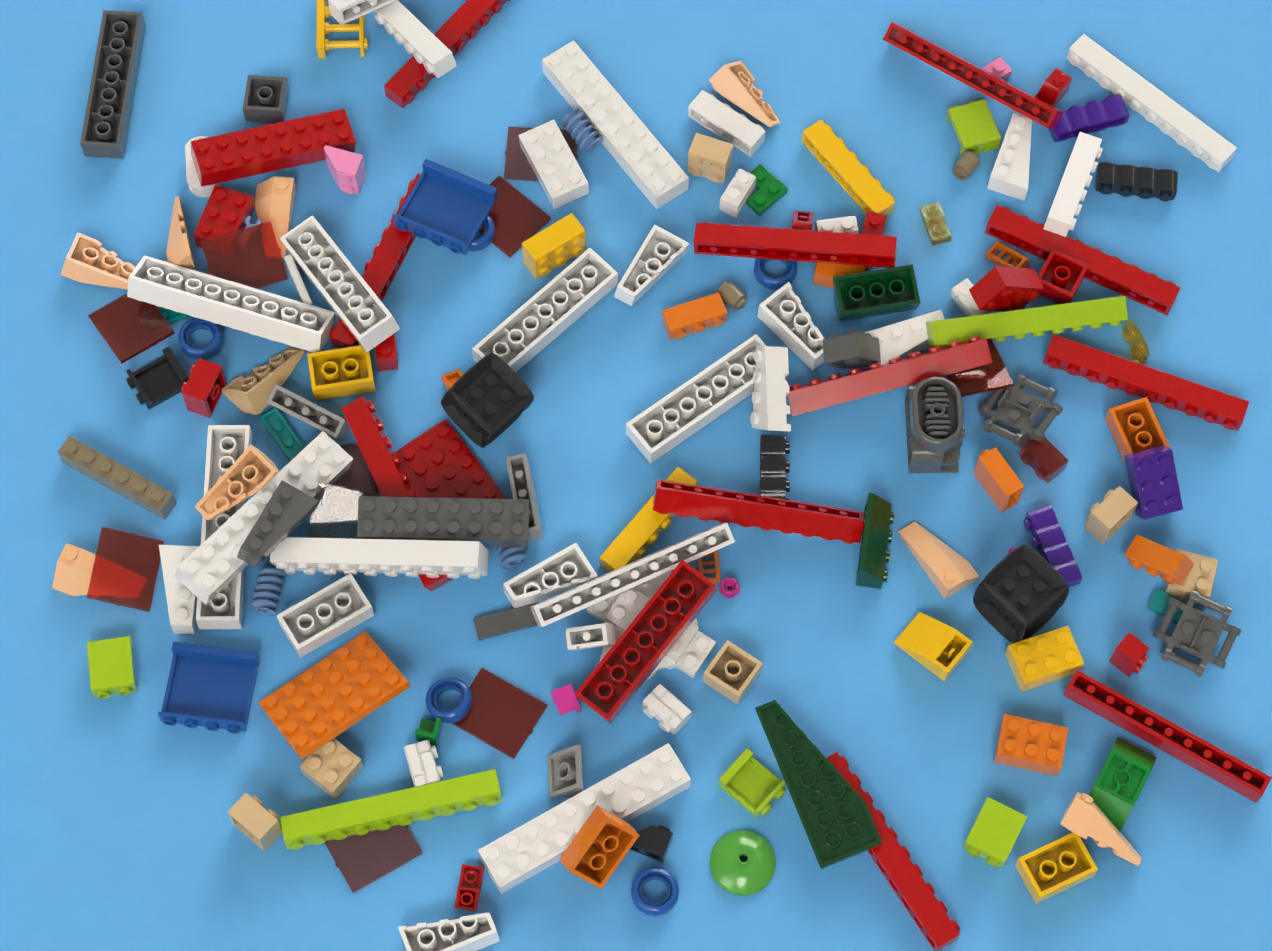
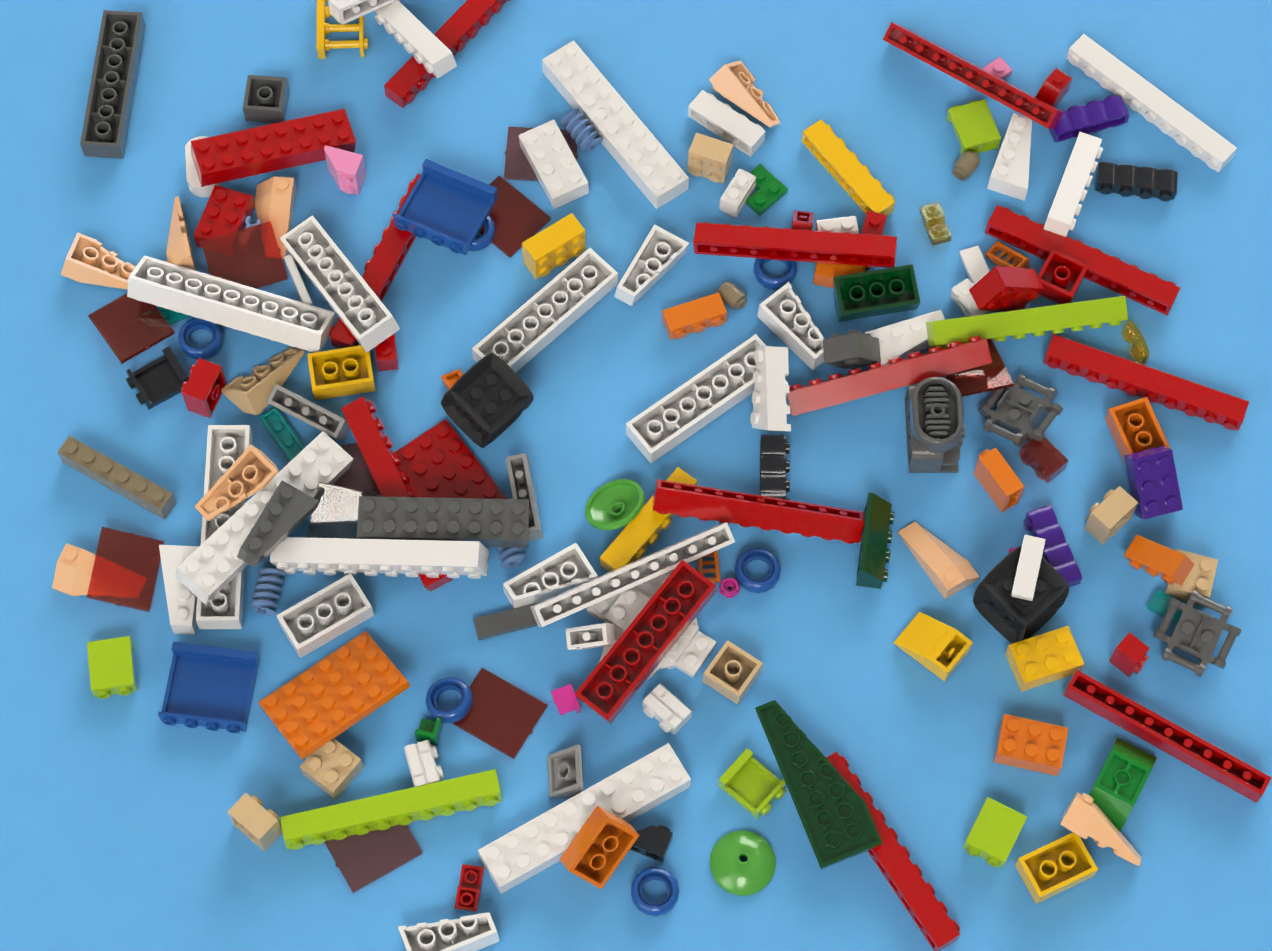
(614, 504): none -> bright green dish
(755, 585): none -> blue wheel
(974, 263): none -> white tile
(1028, 567): none -> white tile

